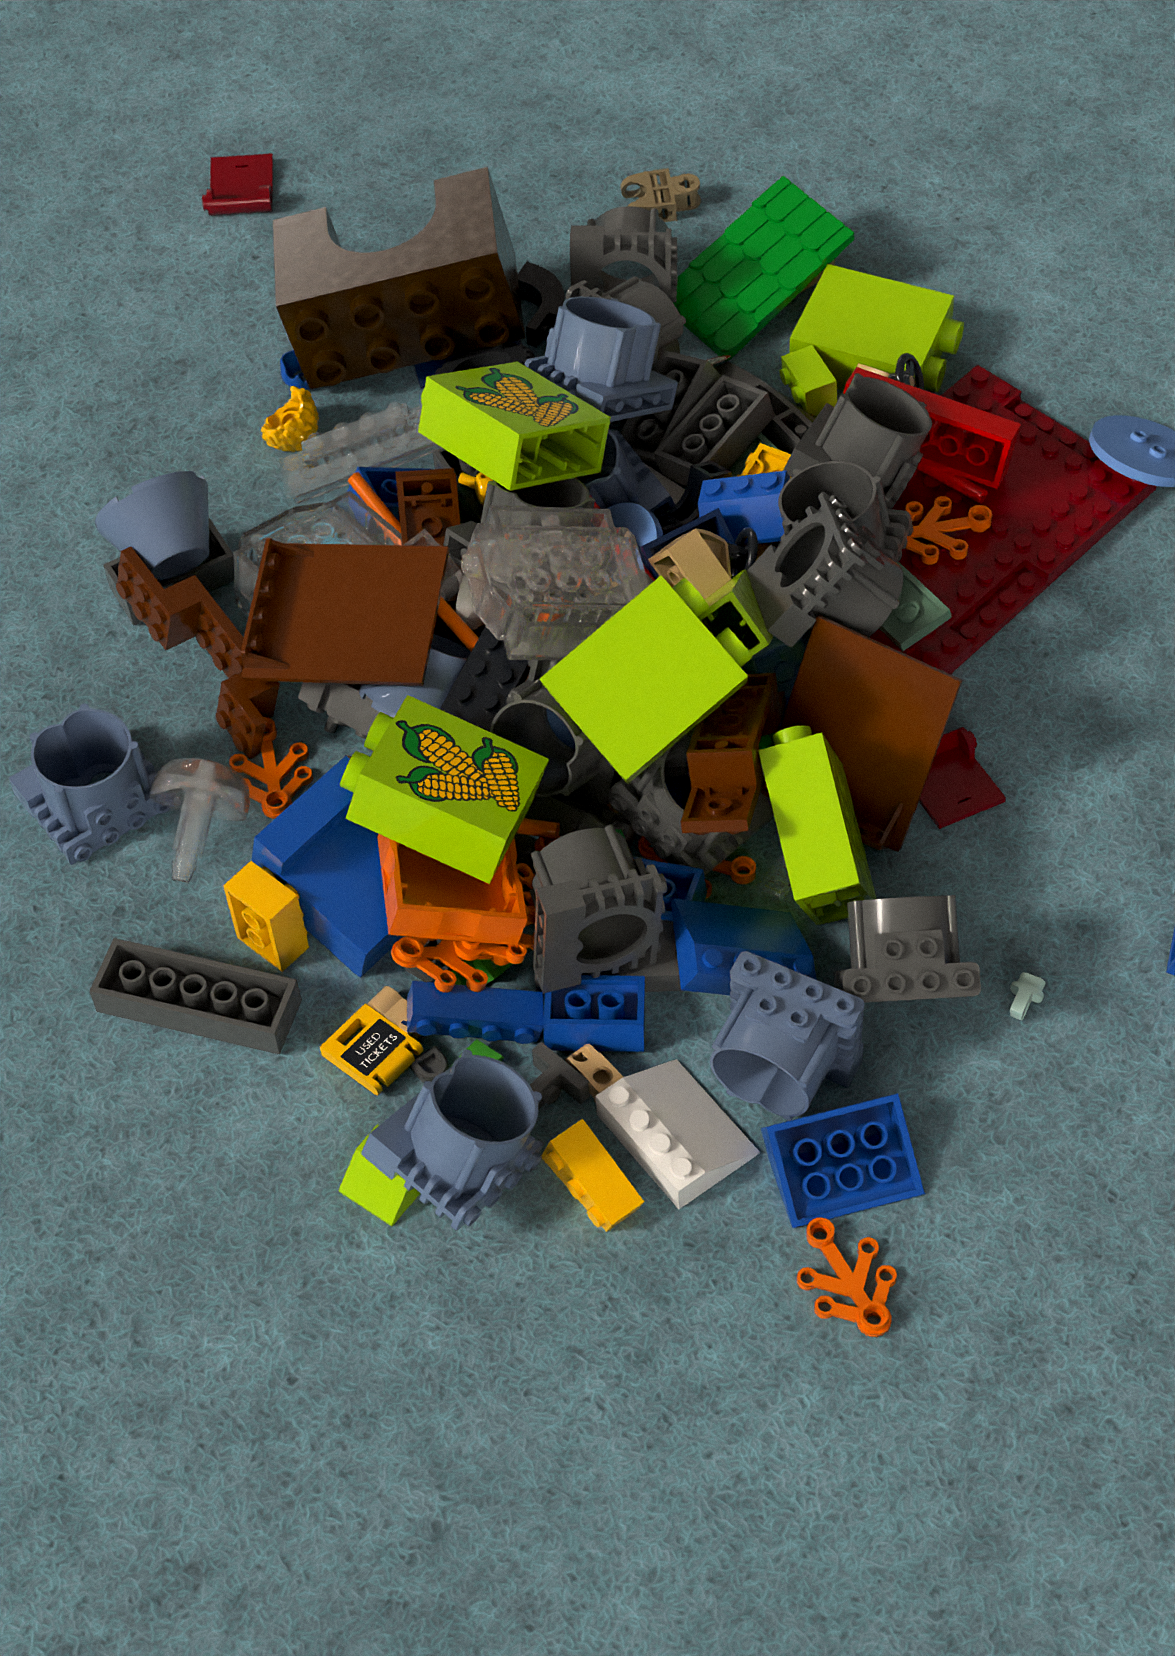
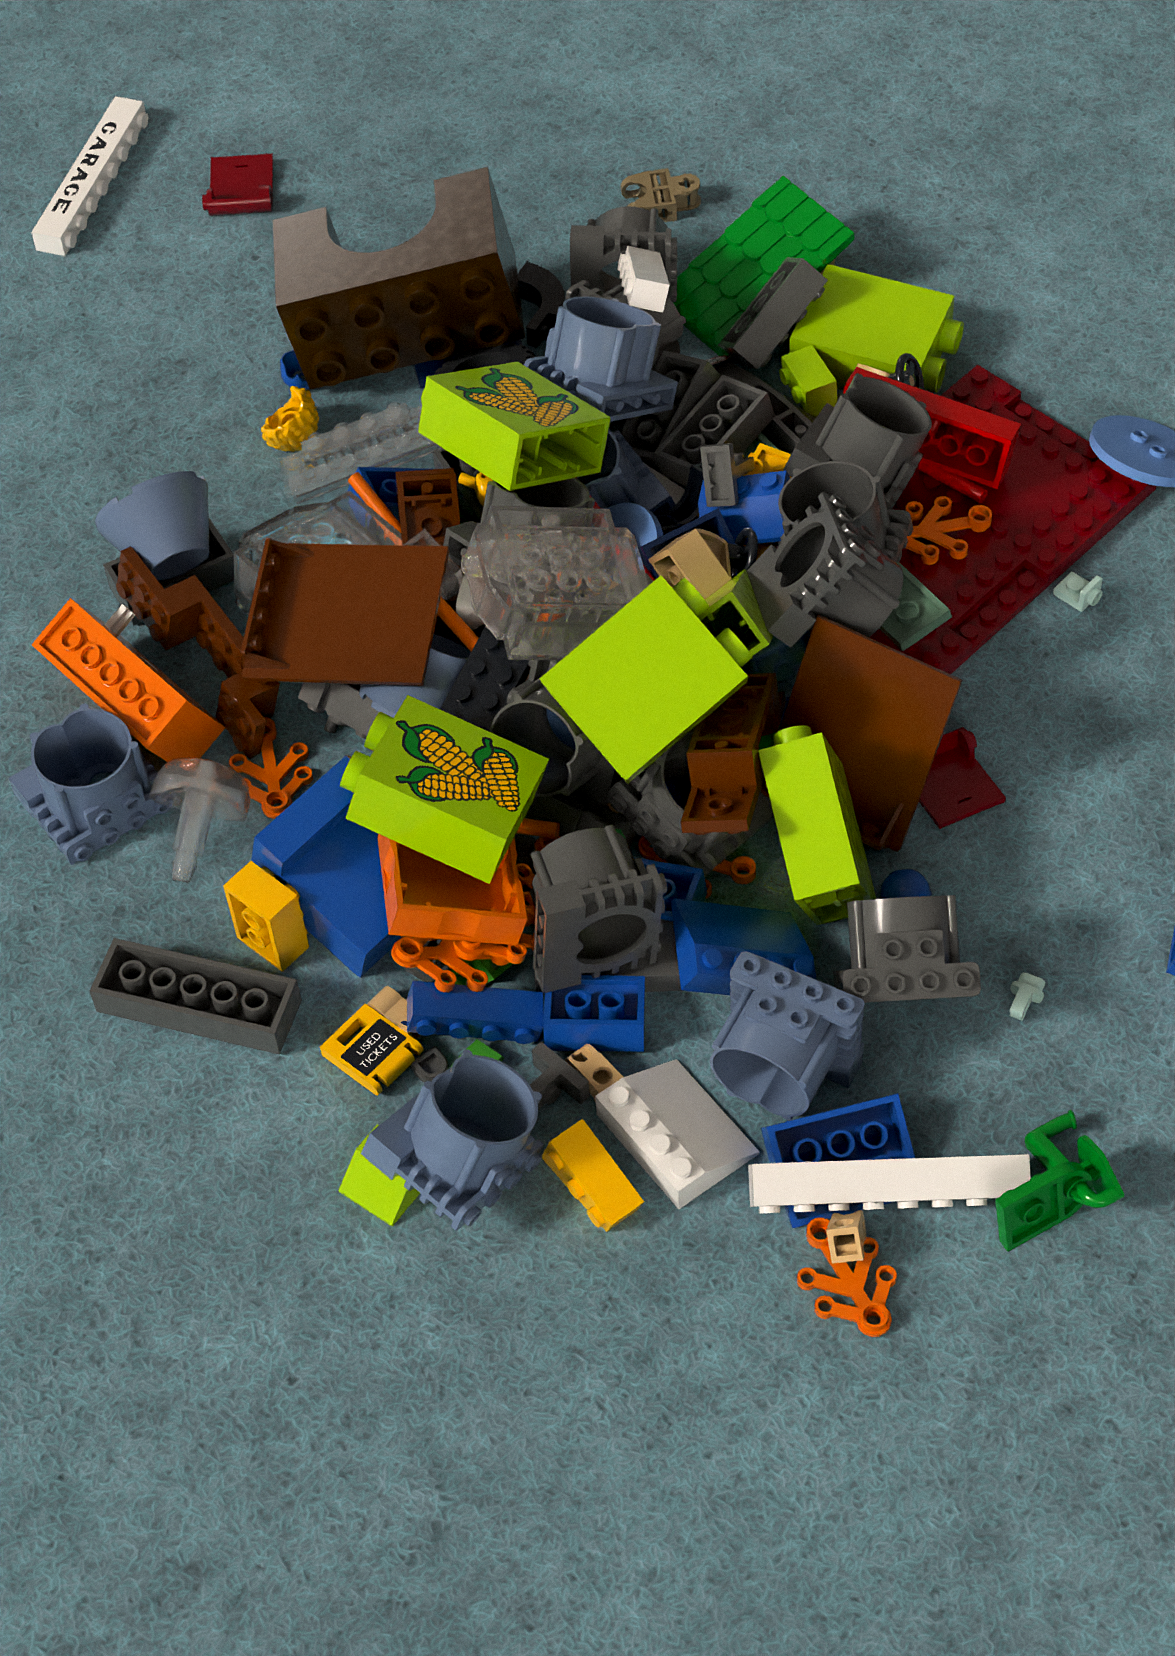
(90, 176): none -> white brick
(127, 682): none -> orange piece
(644, 278): none -> white brick
(721, 472): none -> dark grey bracket
(773, 313): none -> dark grey brick
(846, 1237): none -> tan leg
(885, 1181): none -> white brick
(905, 884): none -> blue hair
(1059, 1190): none -> green plate
(1079, 591): none -> light aqua bracket

